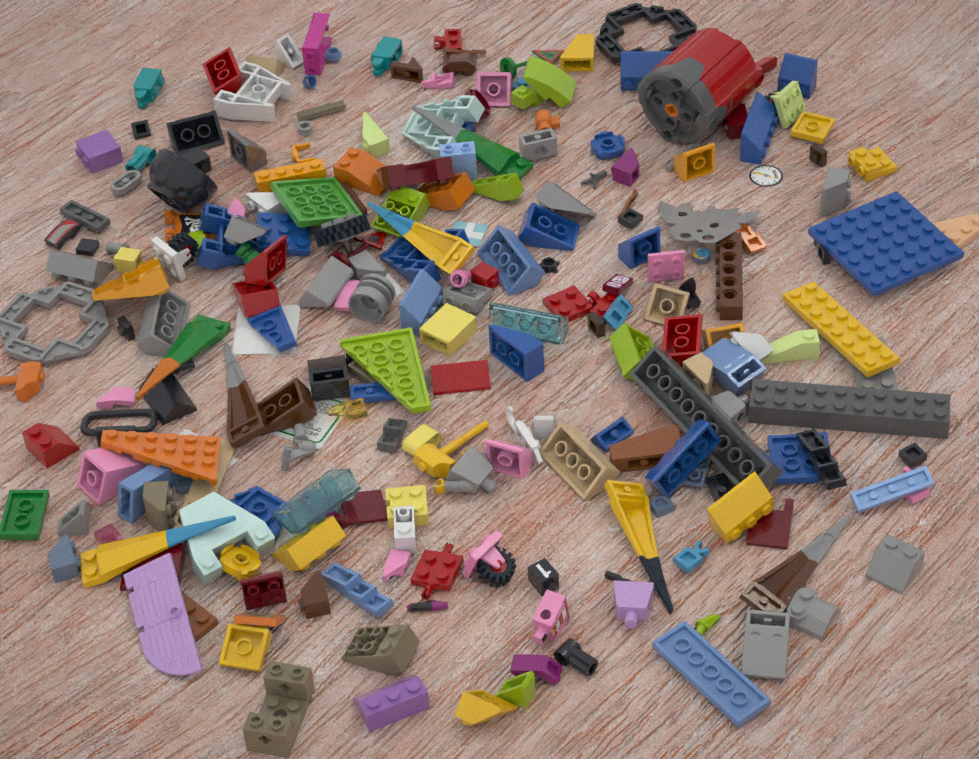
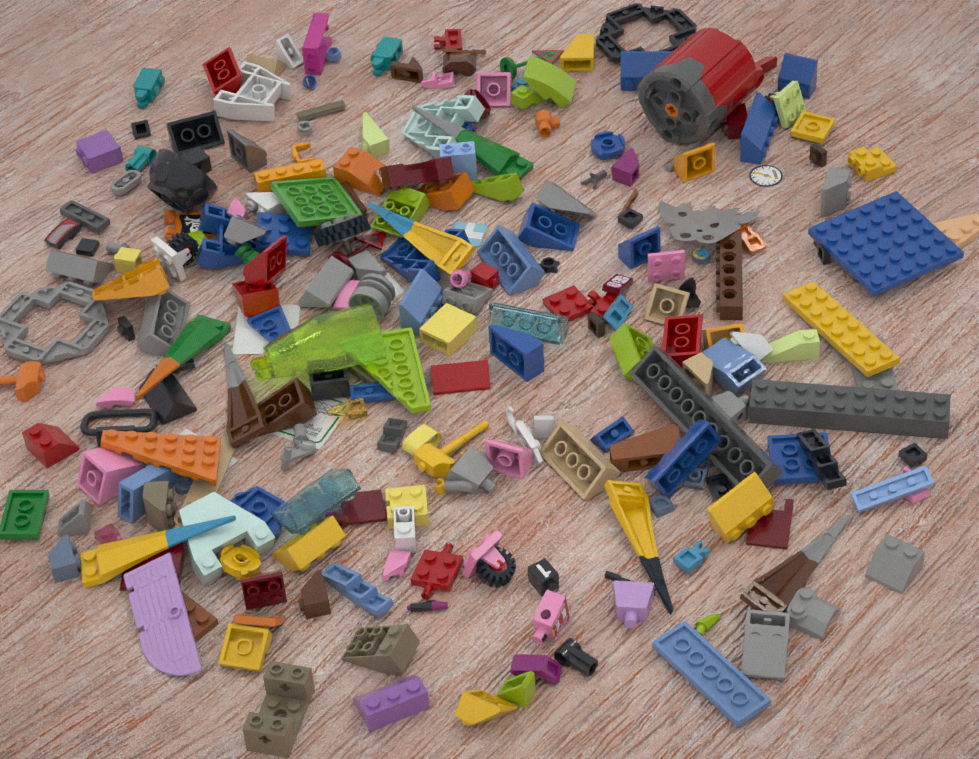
(323, 341): none -> clear neon green windscreen
(538, 144): light grey brick -> none

